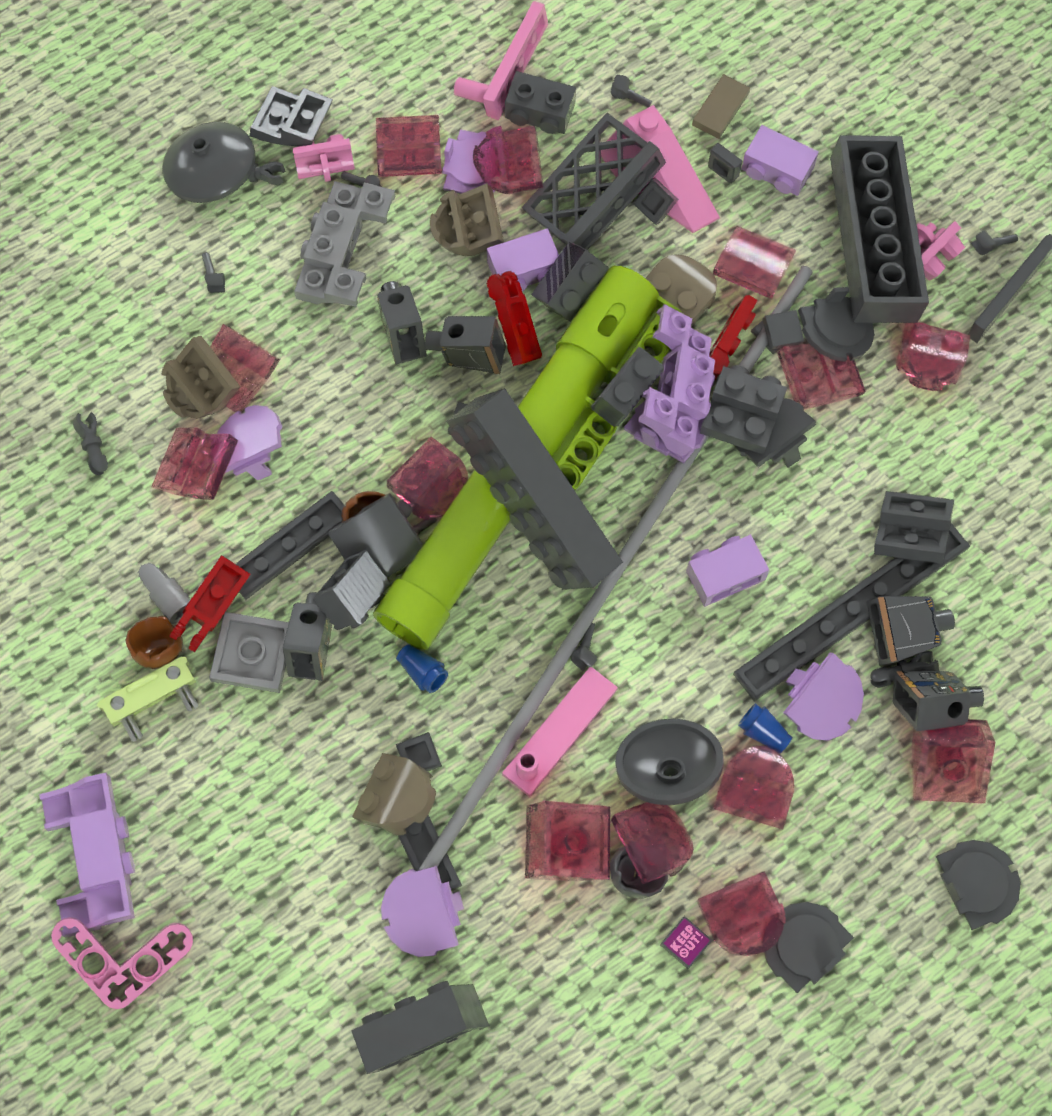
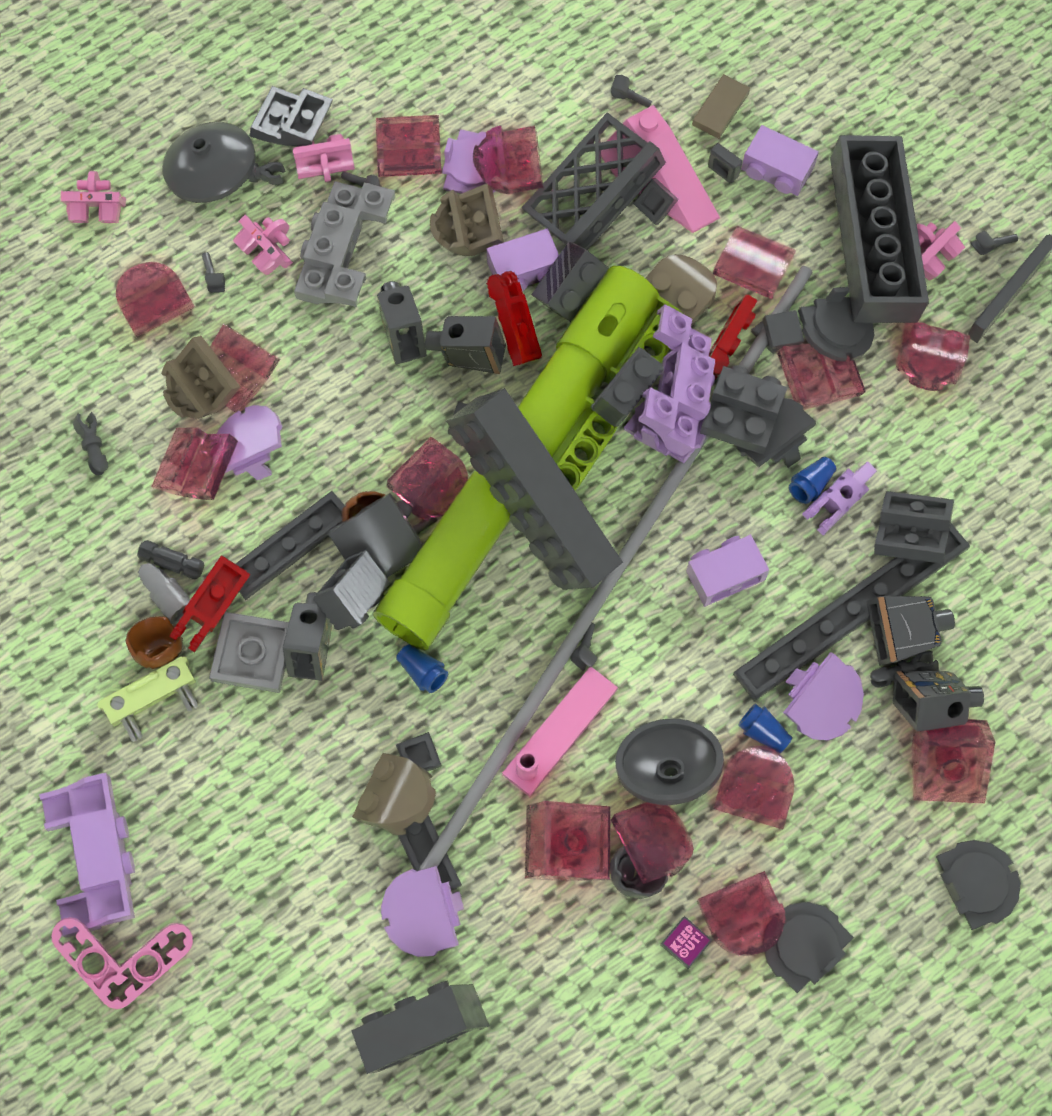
(79, 202): none -> bright pink hips
(151, 296): none -> clear pink slope
(170, 559): none -> dark grey axle
(253, 235): none -> bright pink hips
(515, 59): bright pink piece -> none
(540, 103): dark grey brick -> none
(812, 480): none -> blue cone
(851, 486): none -> lavender hinge

